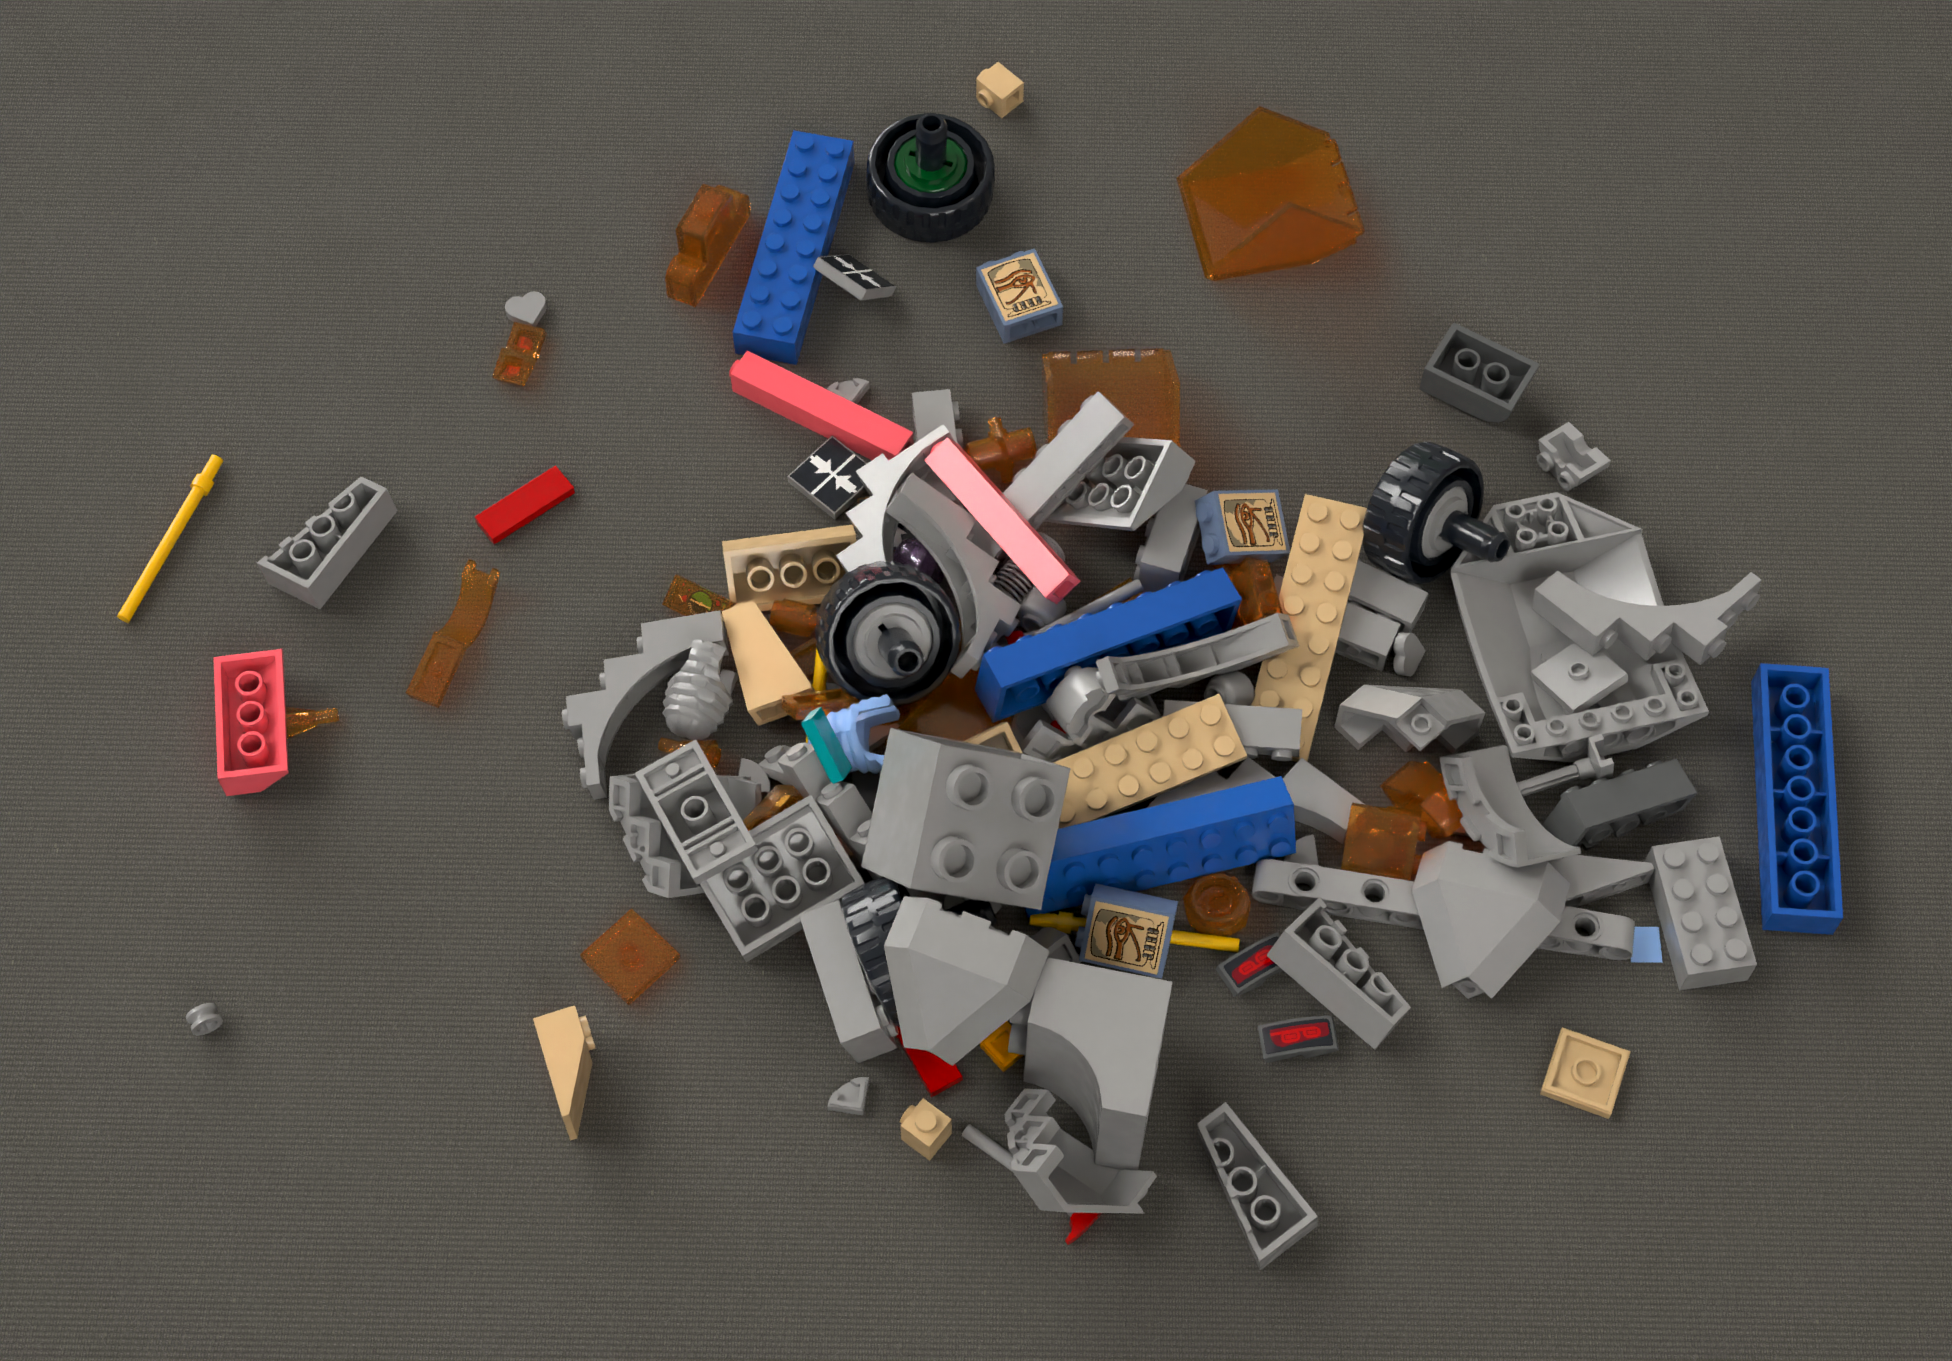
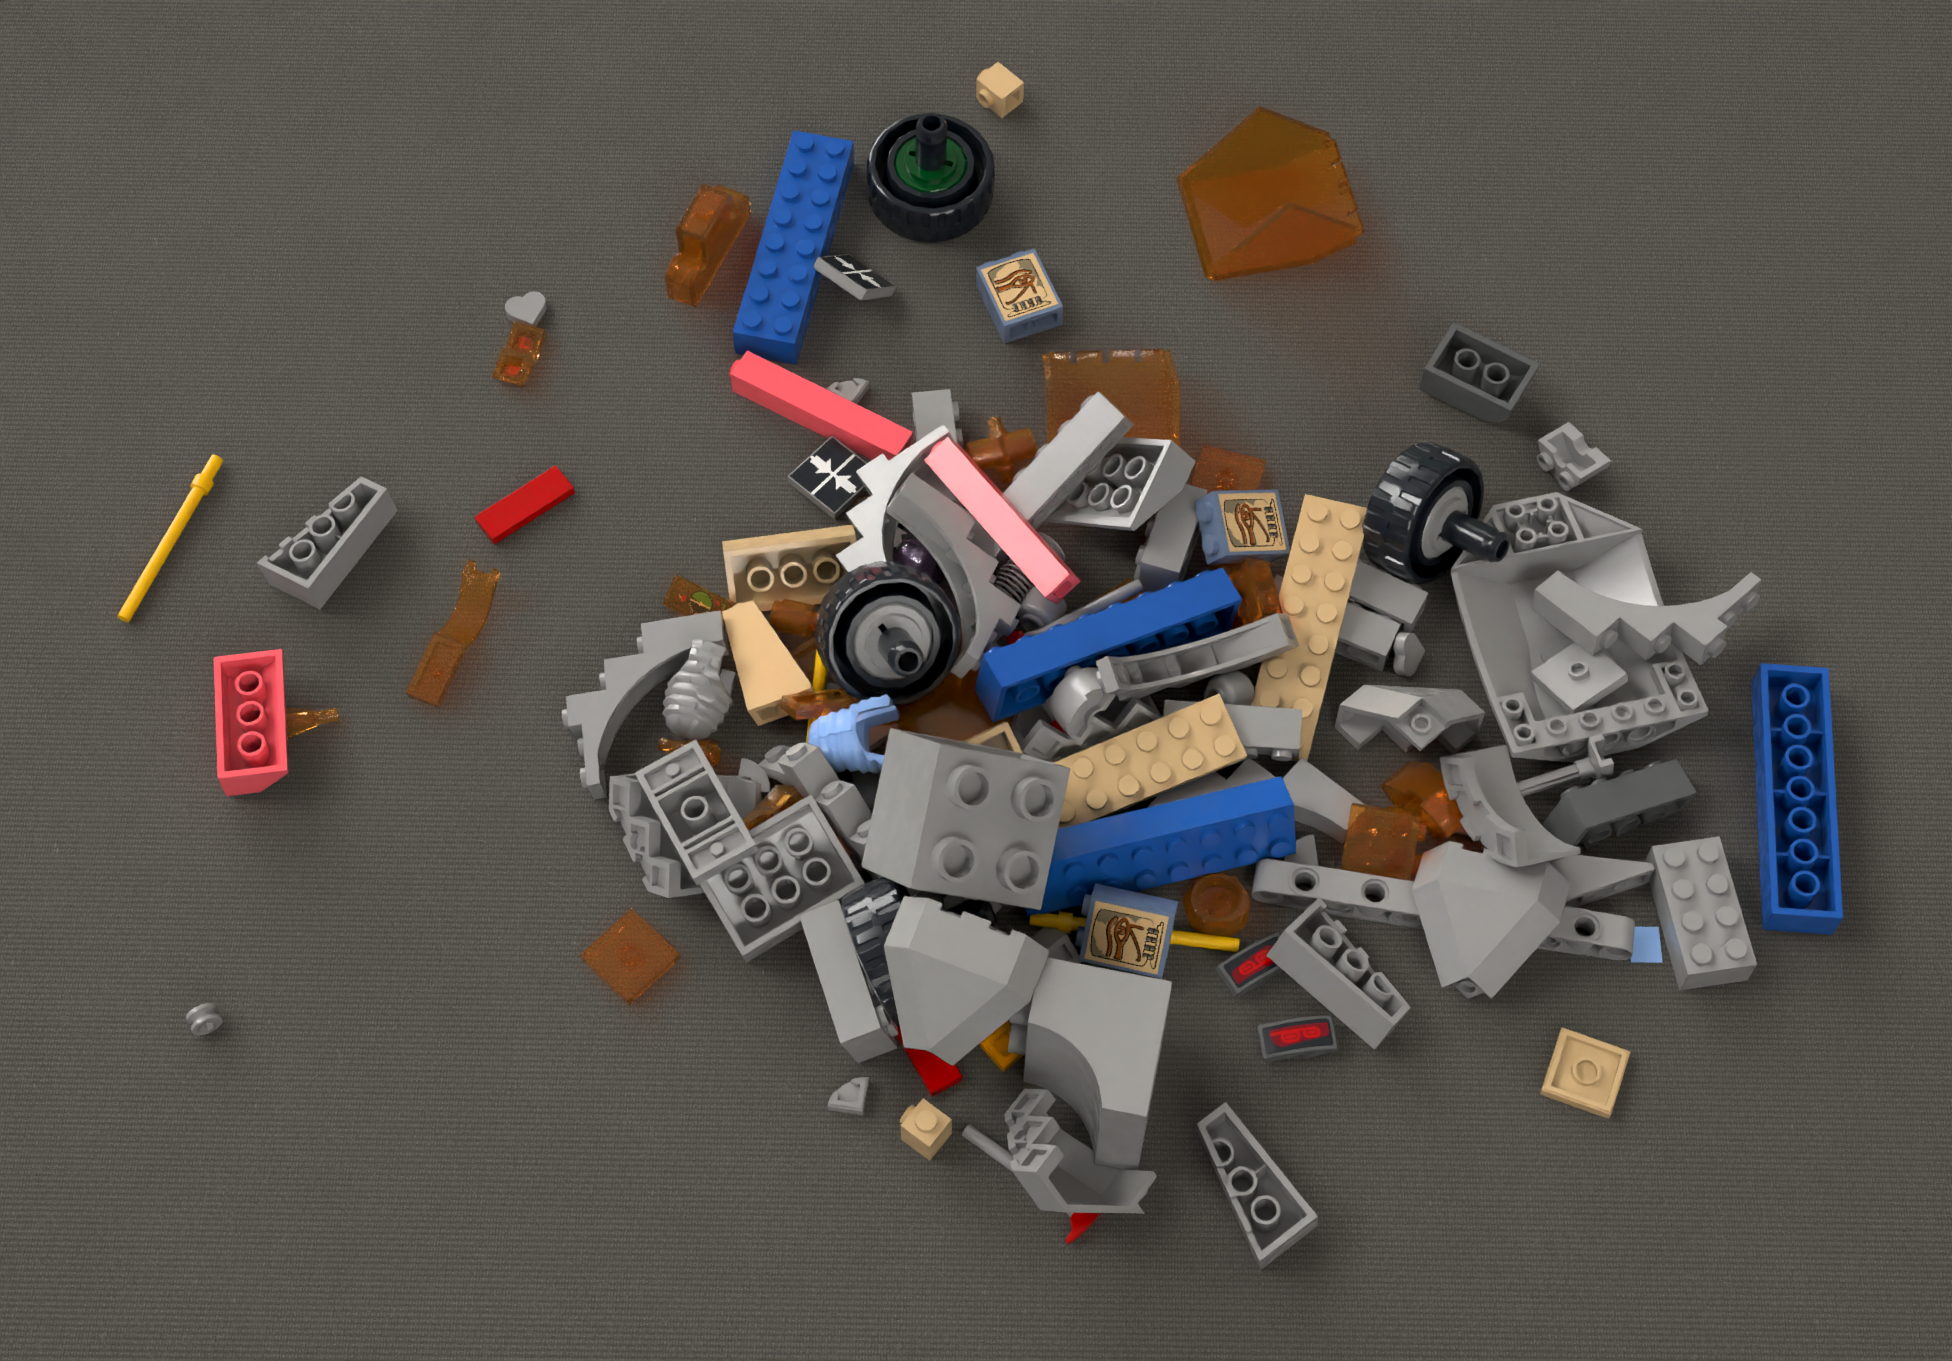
(566, 1050): tan slope -> none
(826, 745): teal tile -> none
(1227, 470): none -> clear orange plate

